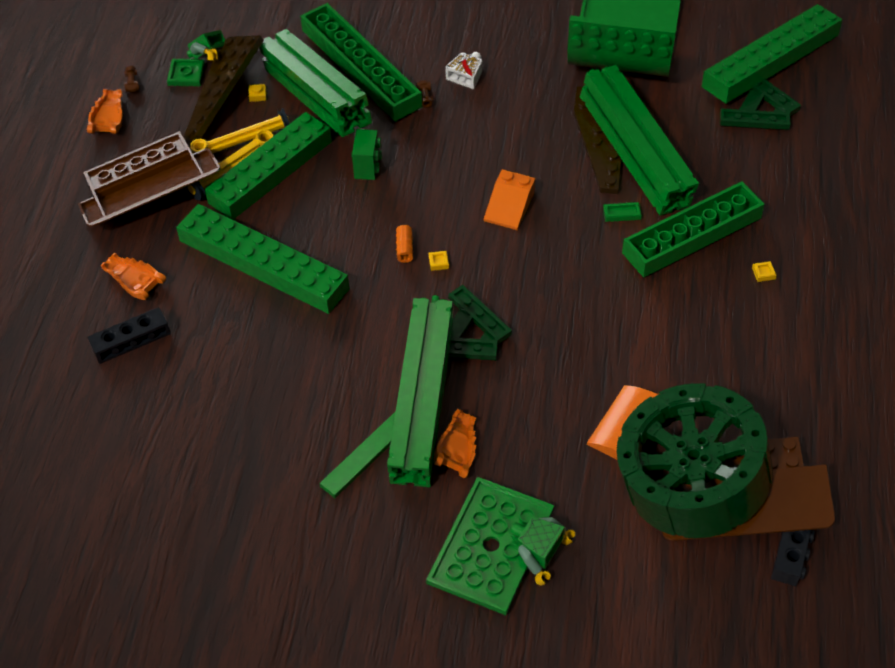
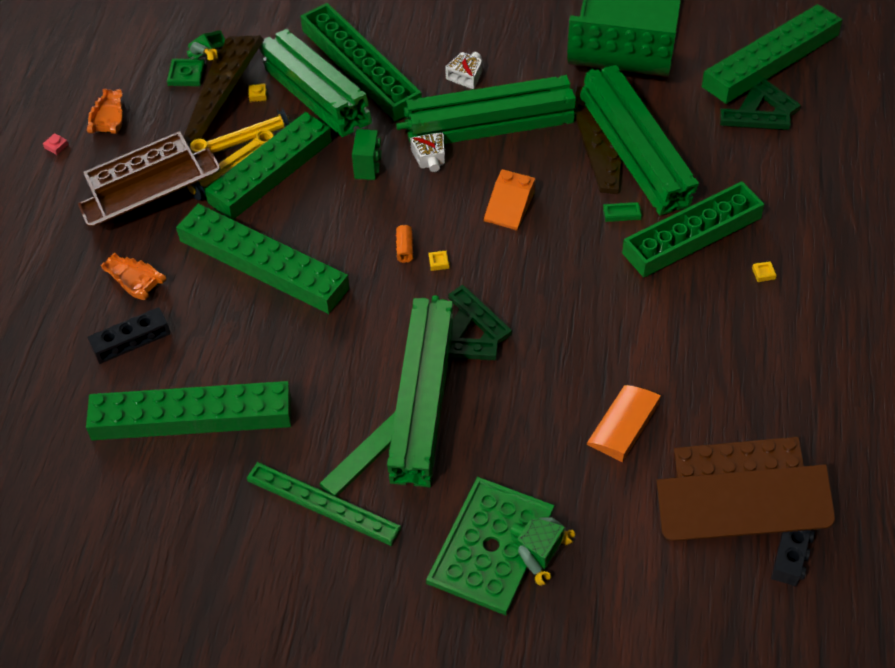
(55, 144): none -> coral plate
(131, 85): reddish brown bar -> none
(189, 410): none -> green brick
(324, 503): none -> green tile
(424, 87): reddish brown bar -> none
(429, 150): none -> torso
(456, 444): orange animal -> none
(491, 110): none -> green brick
(723, 505): dark green wheel -> none

